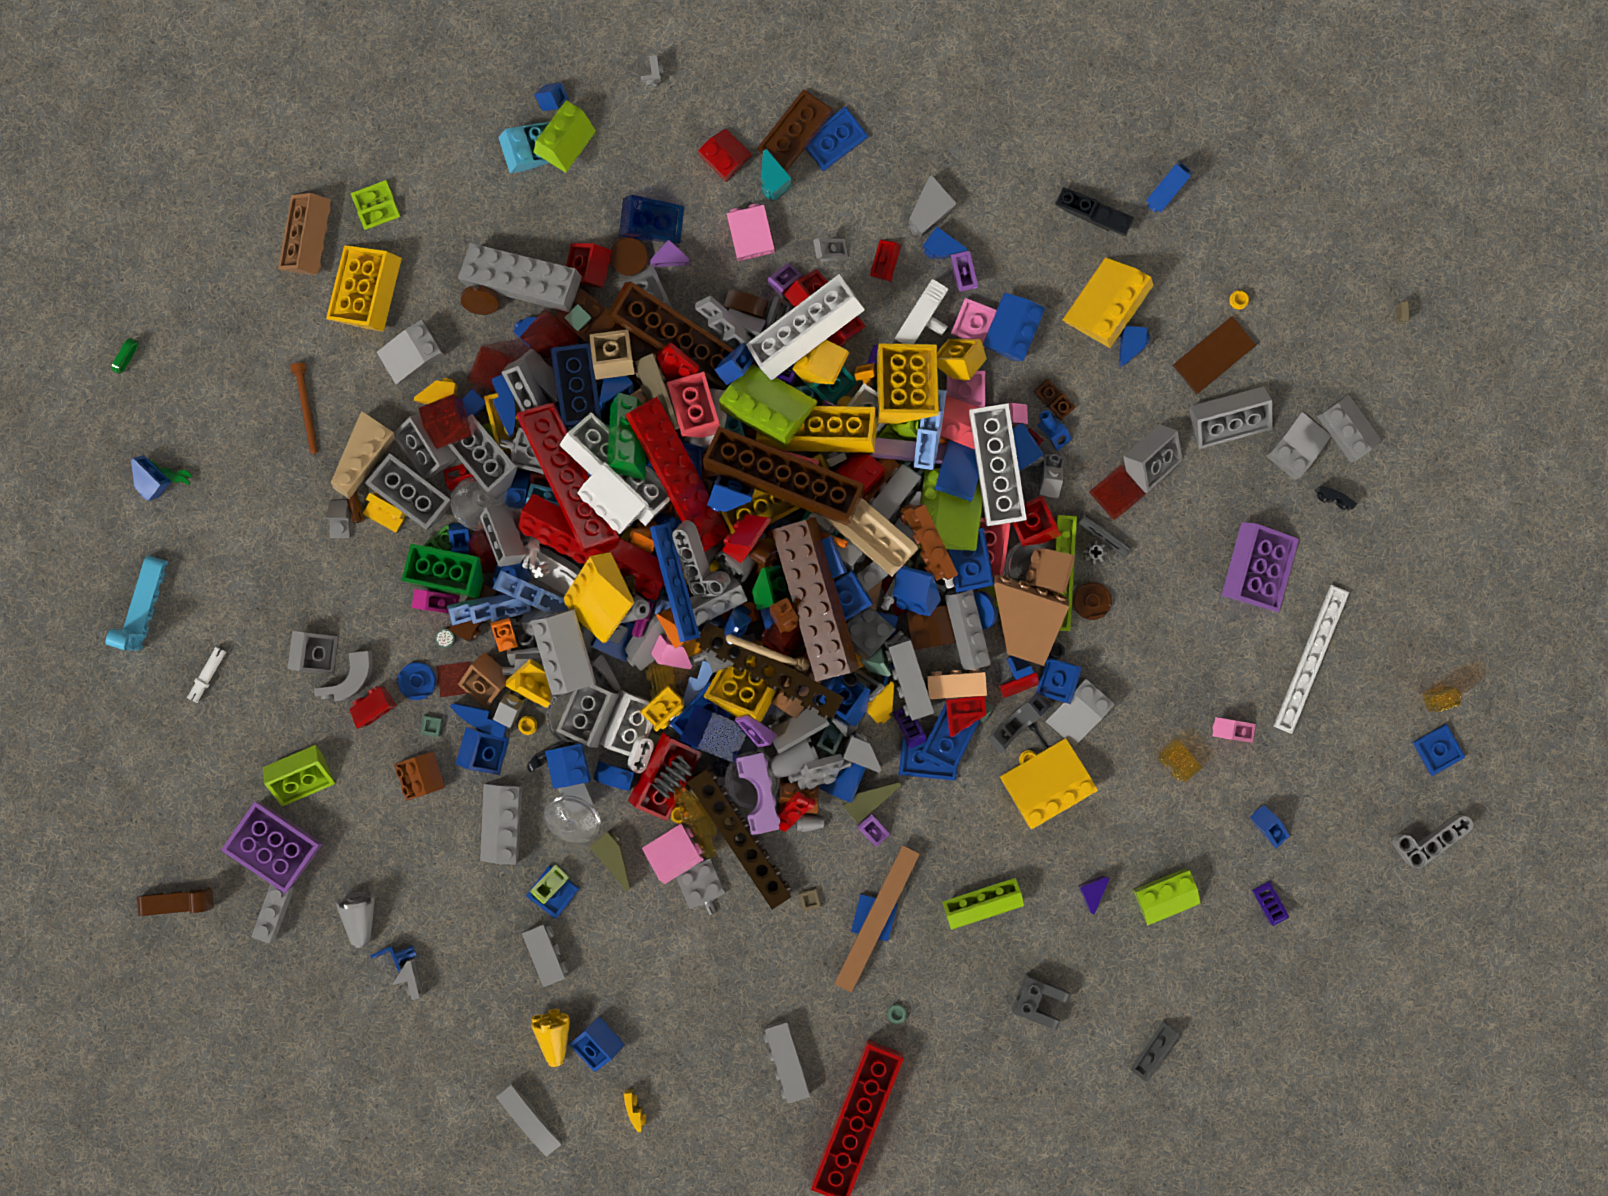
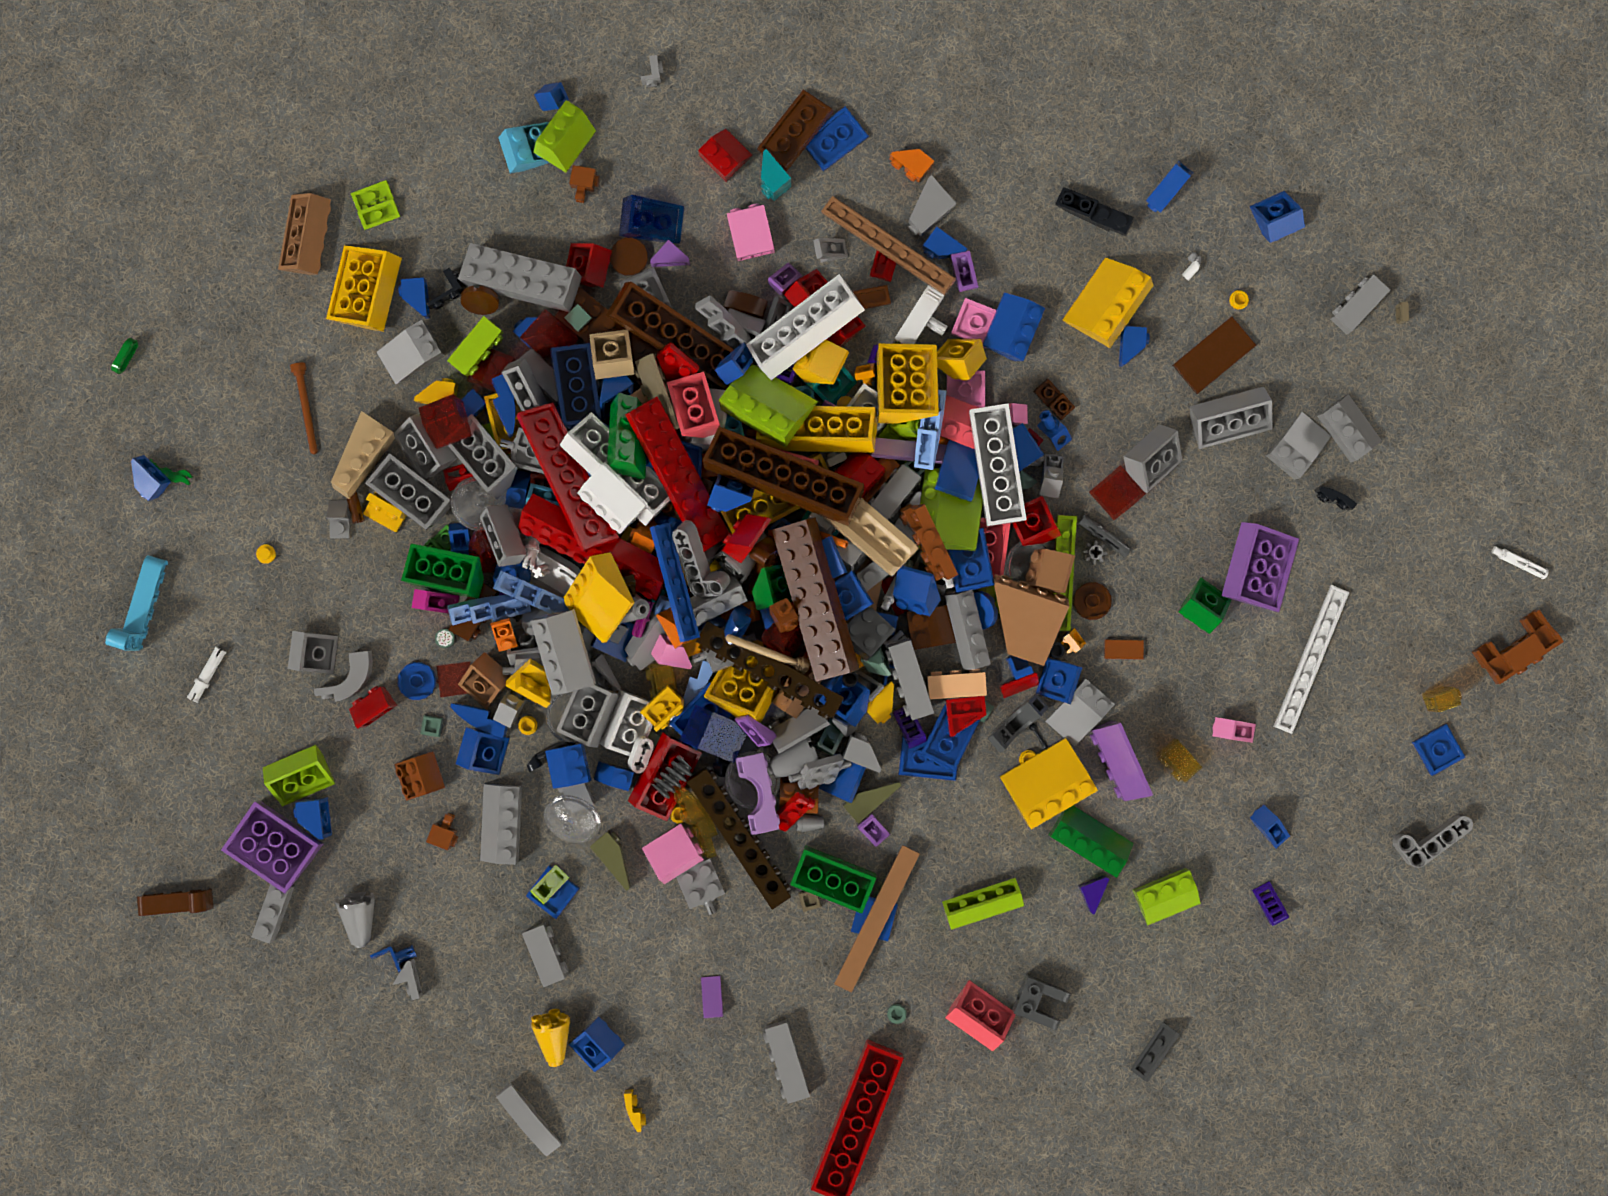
(265, 553): none -> yellow plate
(314, 816): none -> blue slope
(415, 293): none -> blue slope
(442, 835): none -> dark orange brick
(452, 293): none -> black bracket
(476, 347): none -> lime slope
(583, 180): none -> dark orange brick
(712, 997): none -> medium lavender slope
(833, 879): none -> green slope
(873, 296): none -> dark orange tile
(888, 245): none -> medium nougat tile
(914, 161): none -> orange slope
(981, 1016): none -> coral slope
(1026, 481): none -> sand green tile
(1074, 640): none -> light orange tile
(1092, 840): none -> green slope
(1121, 761): none -> medium lavender slope
(1123, 649): none -> dark orange tile
(1194, 267): none -> white arm
(1205, 606): none -> green slope
(1278, 216): none -> blue slope
(1359, 303): none -> light grey brick
(1520, 562): none -> white piece
(1526, 650): none -> dark orange bracket

